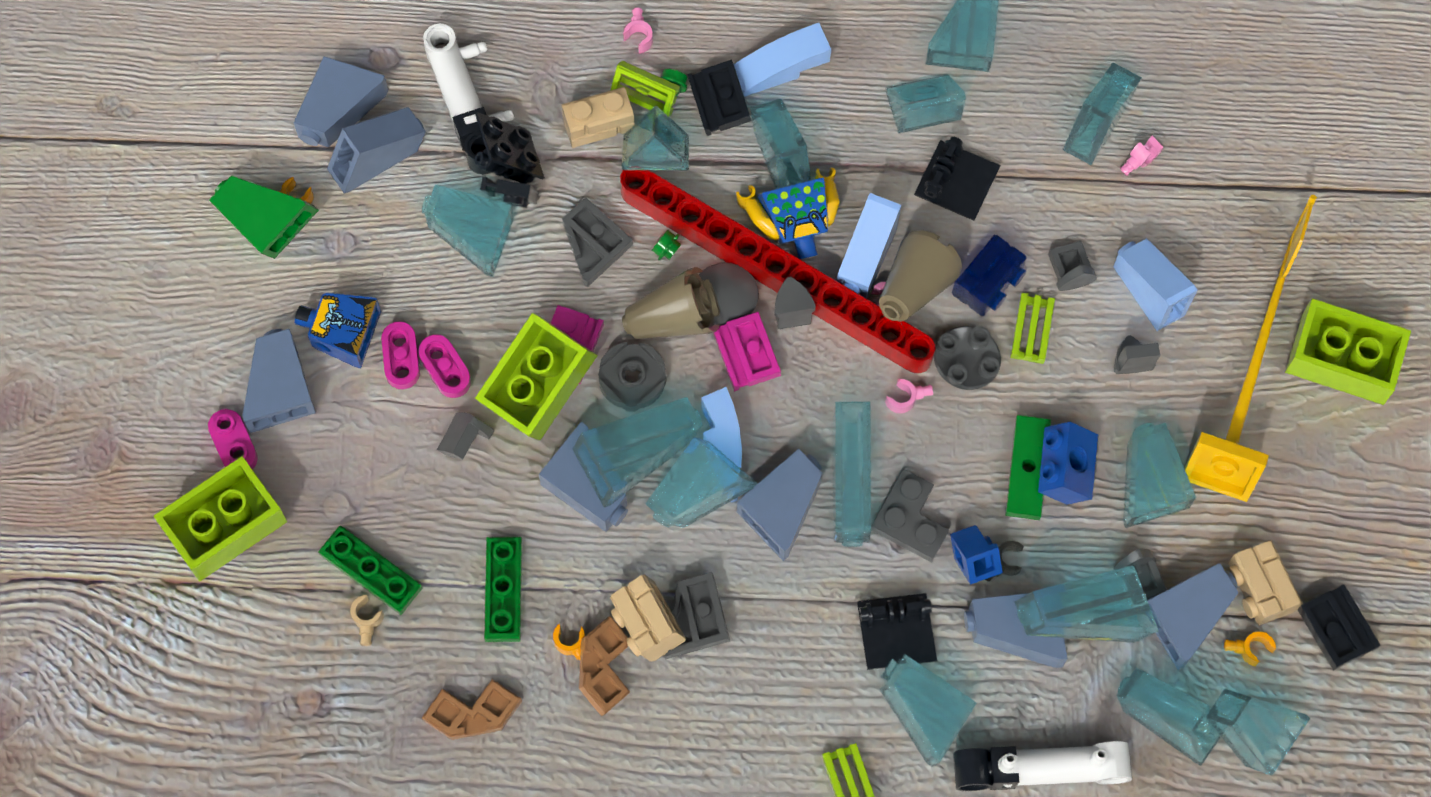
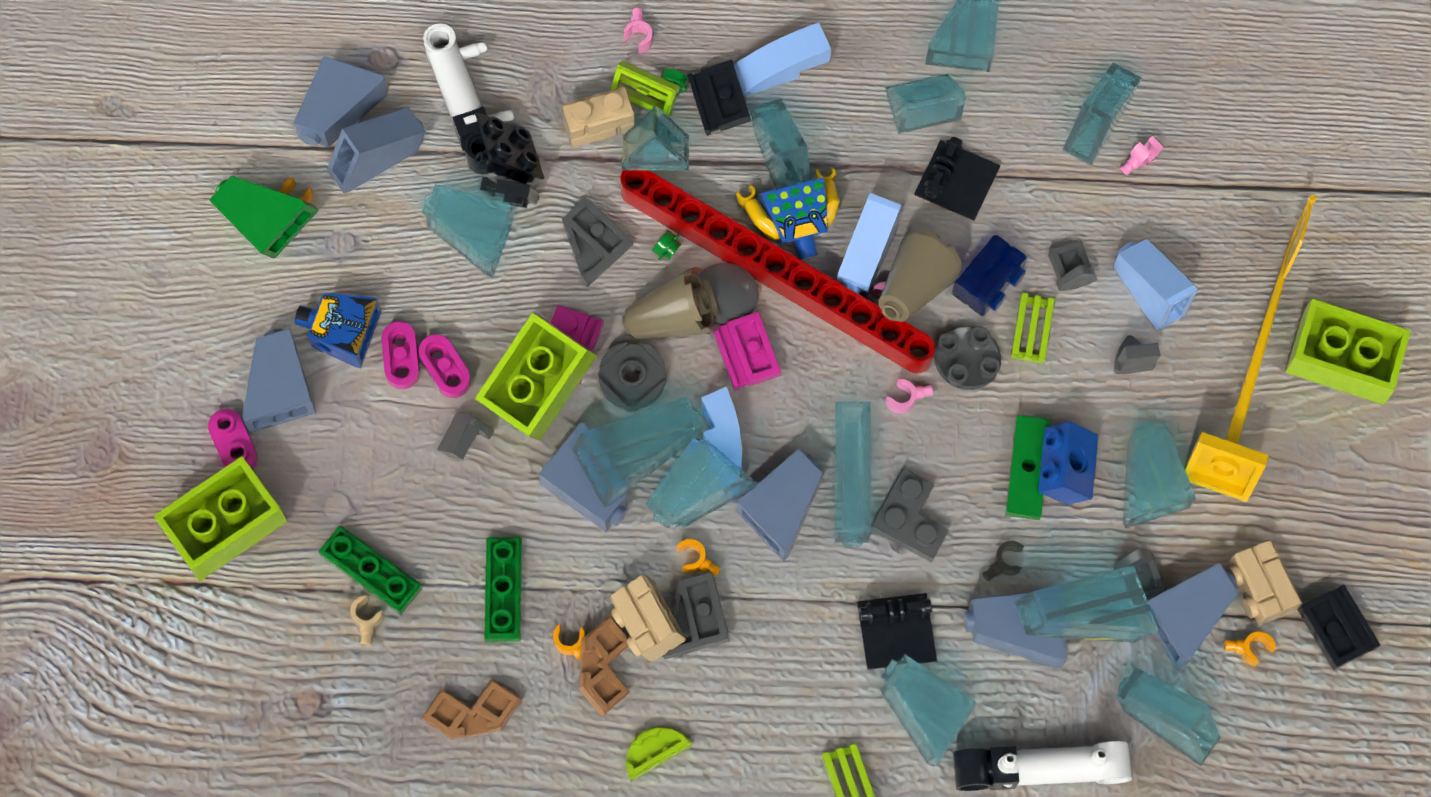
(653, 749): none -> lime tile
(703, 564): none -> light orange piece
(793, 305): dark grey tile -> none
(975, 554): blue brick -> none
(1256, 729): clear light blue slope -> none

